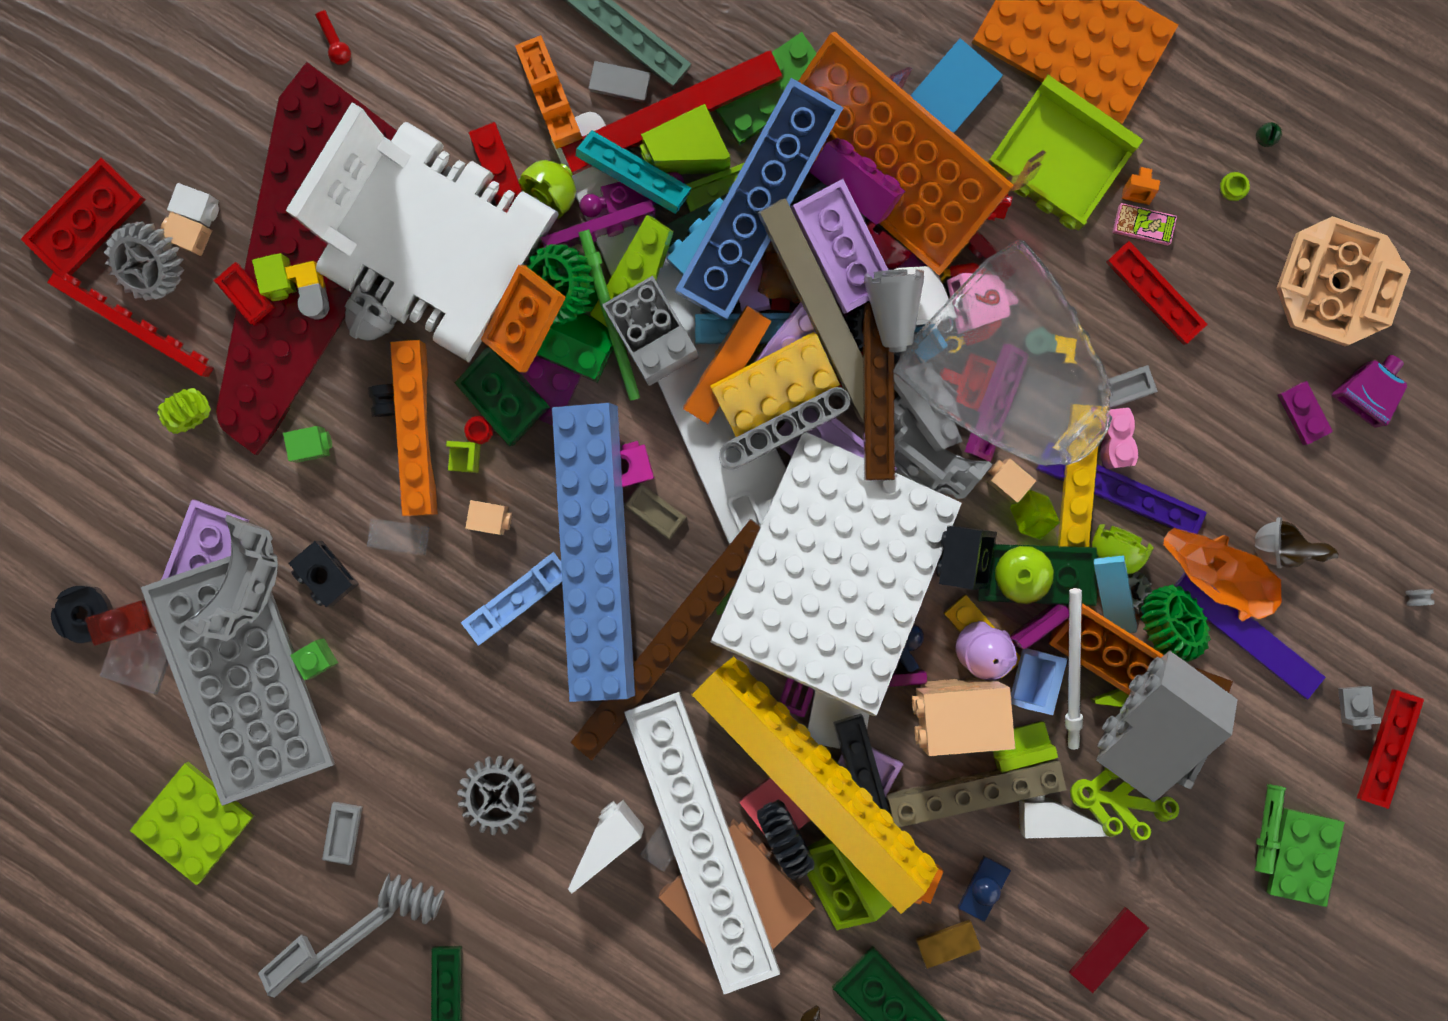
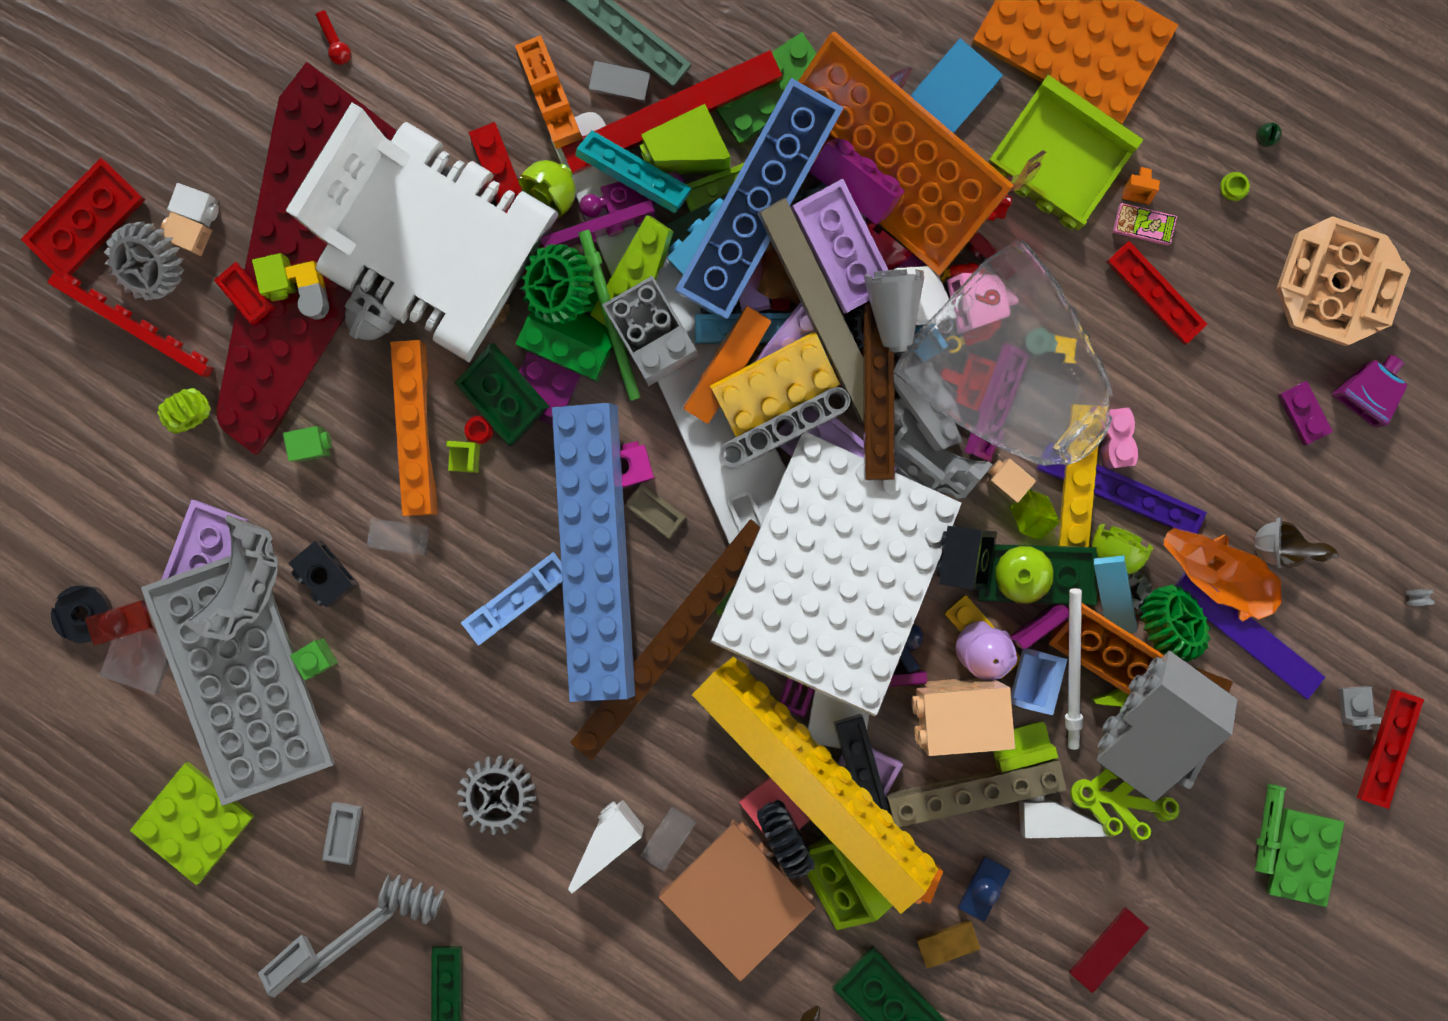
(385, 406): black wheel -> none
(488, 517): light nougat brick -> none
(522, 318): orange plate -> none
(702, 843): white plate -> none
(1131, 386): light grey tile -> none

